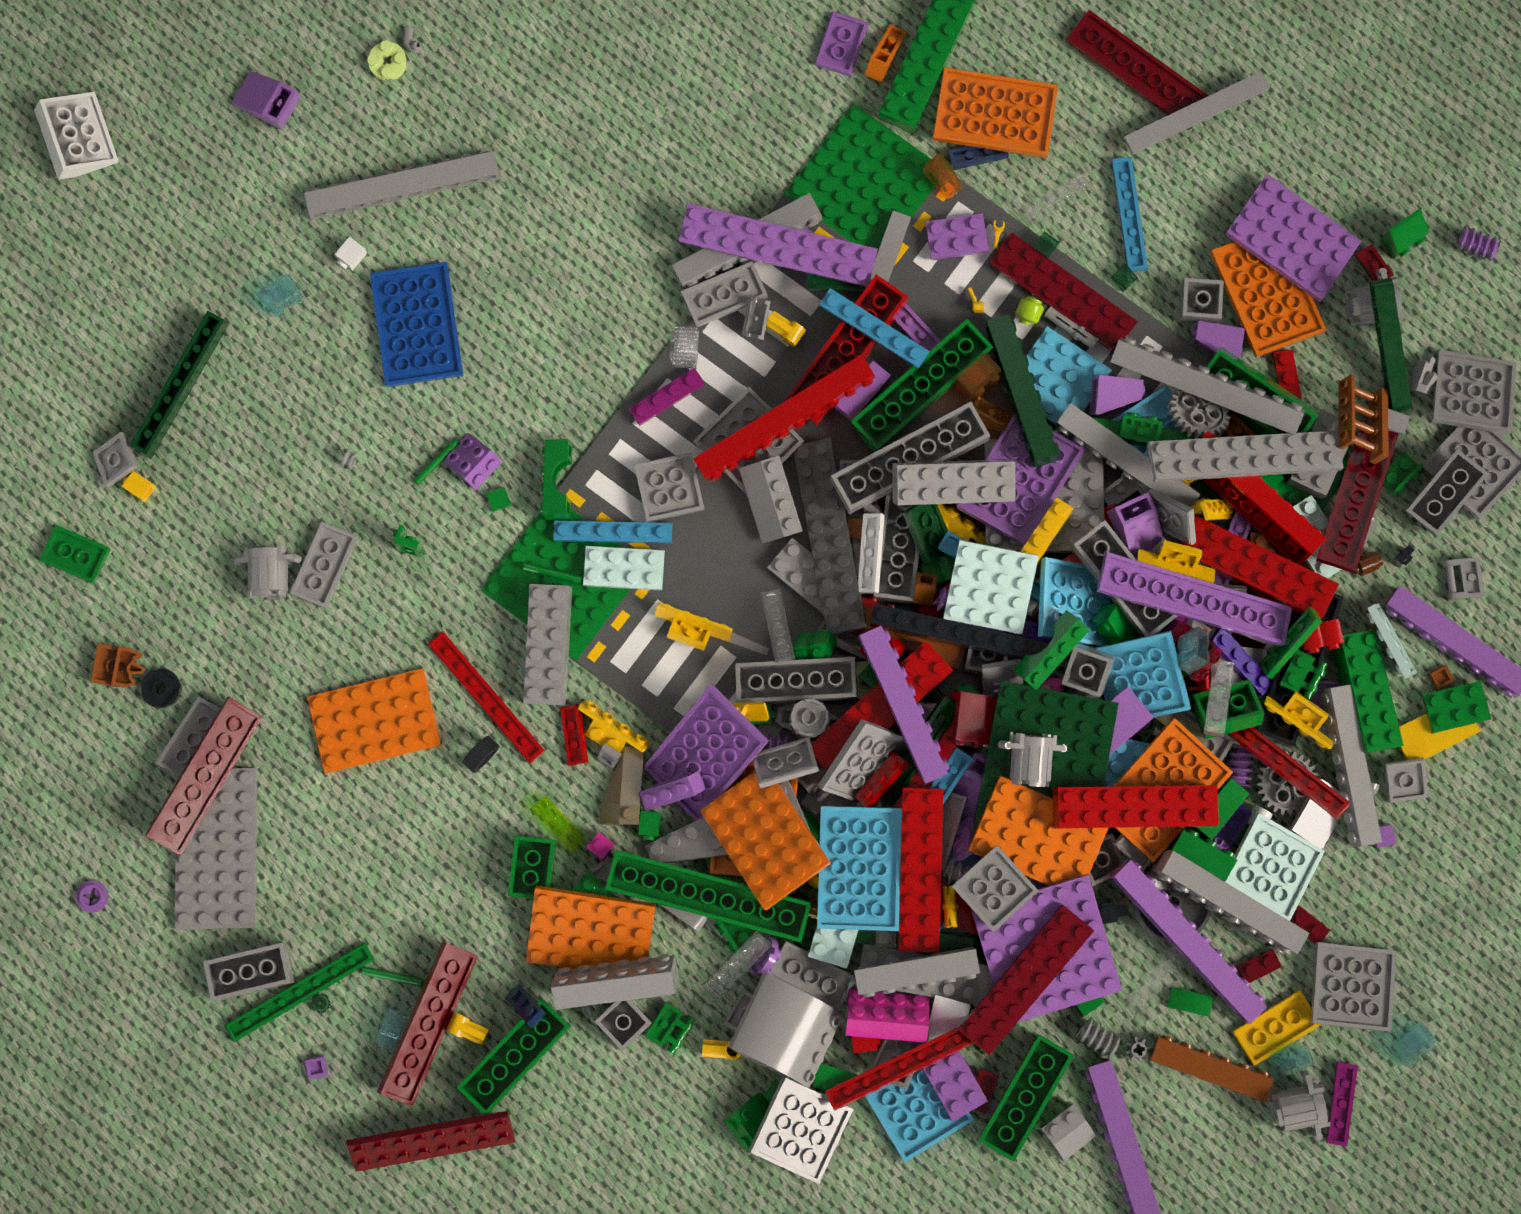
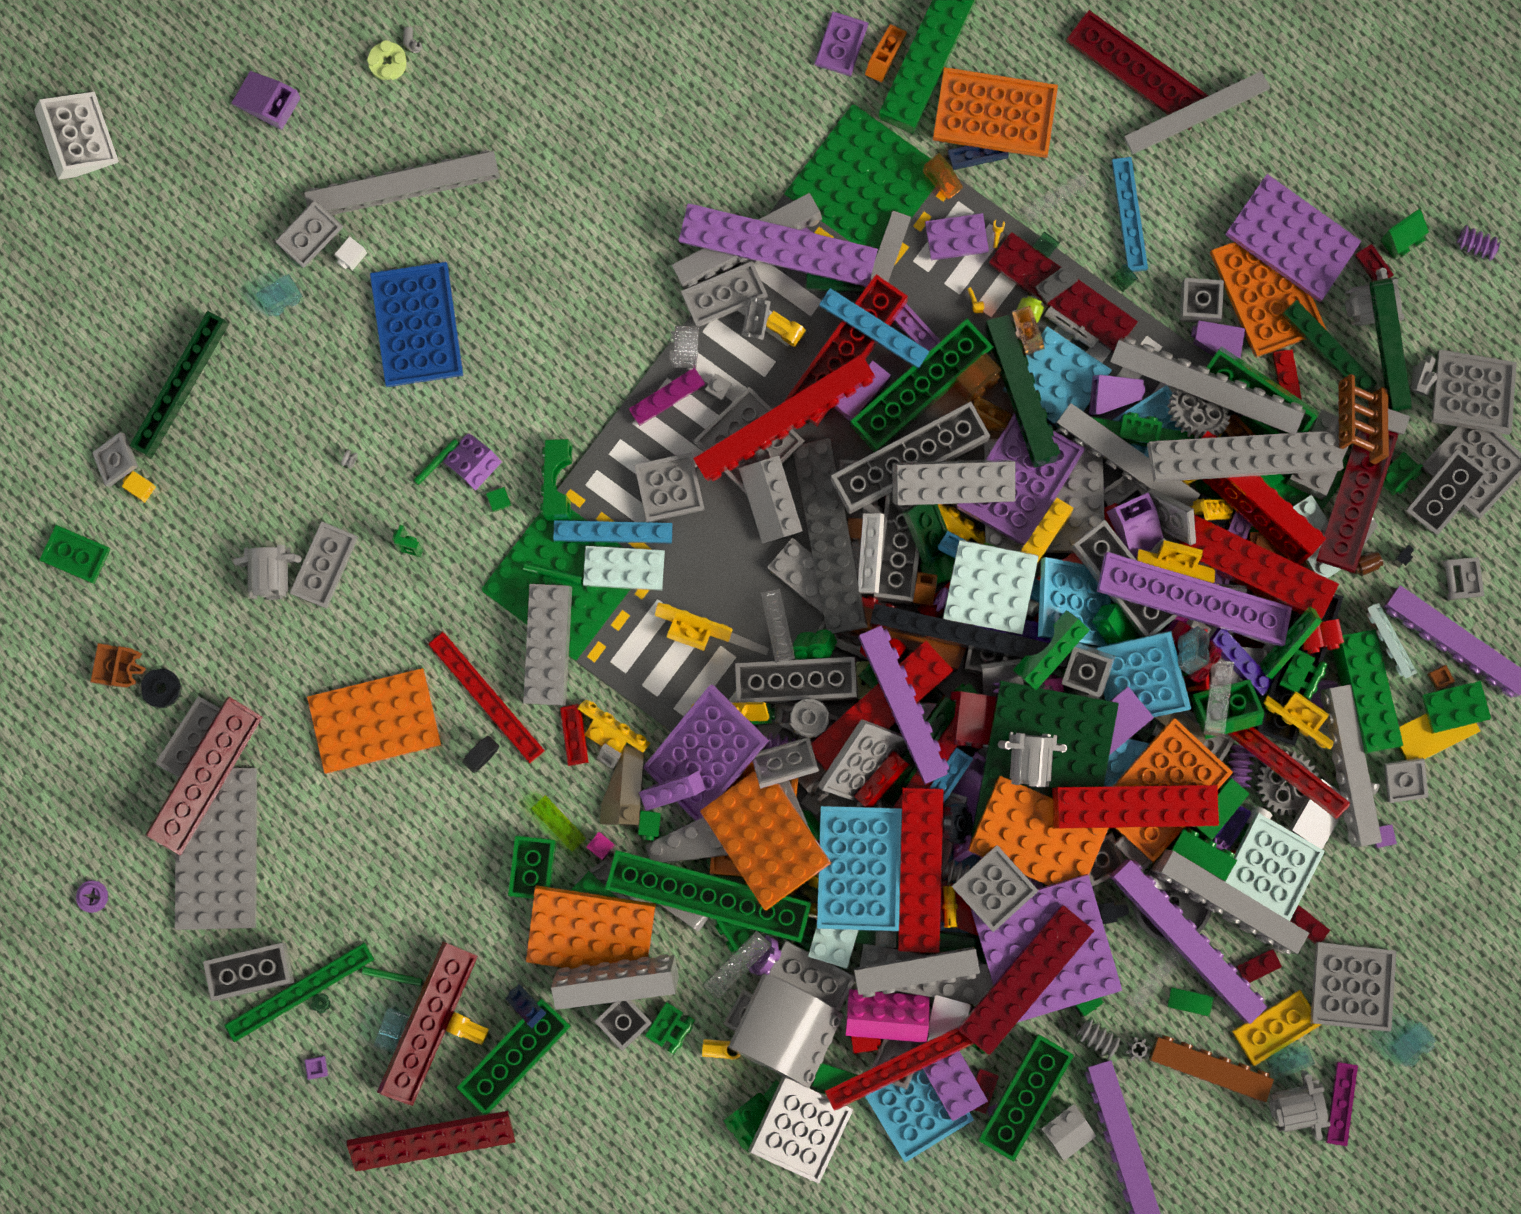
(309, 233): none -> light grey tile
(718, 387): none -> light grey plate
(957, 823): none -> black plate
(1028, 330): none -> clear orange slope
(1056, 284): none -> dark grey plate
(1327, 346): none -> dark green plate

